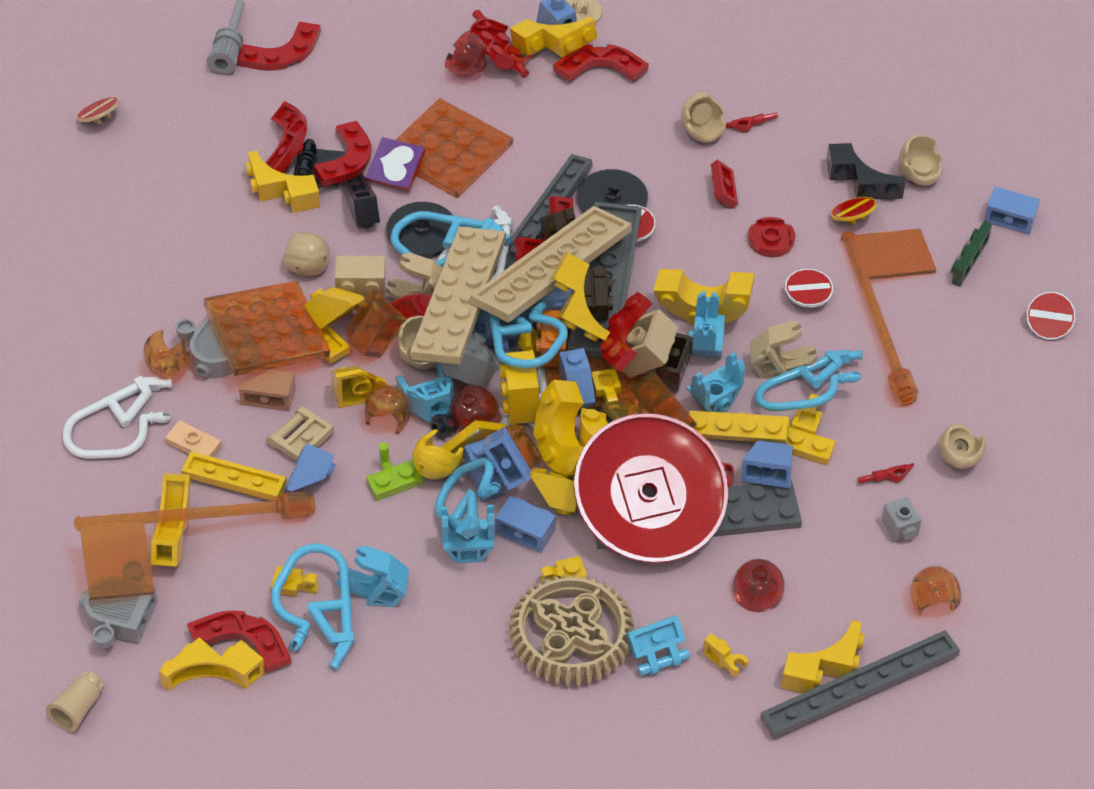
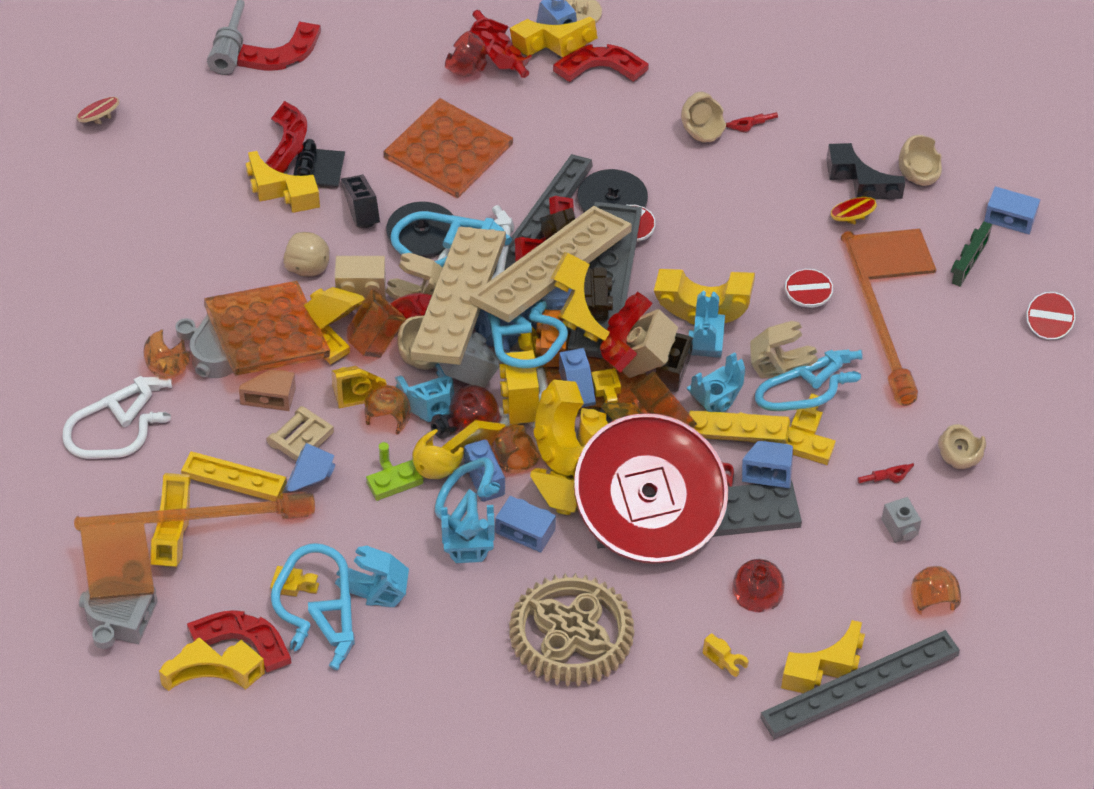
(73, 704): tan plant -> none
(191, 439): light nougat plate -> none
(352, 162): red plate -> none
(395, 164): tile -> none
(506, 458): medium blue brick -> none
(569, 566): yellow plate -> none
(655, 637): medium azure plate -> none
(724, 184): red plate -> none
(771, 237): red tile -> none

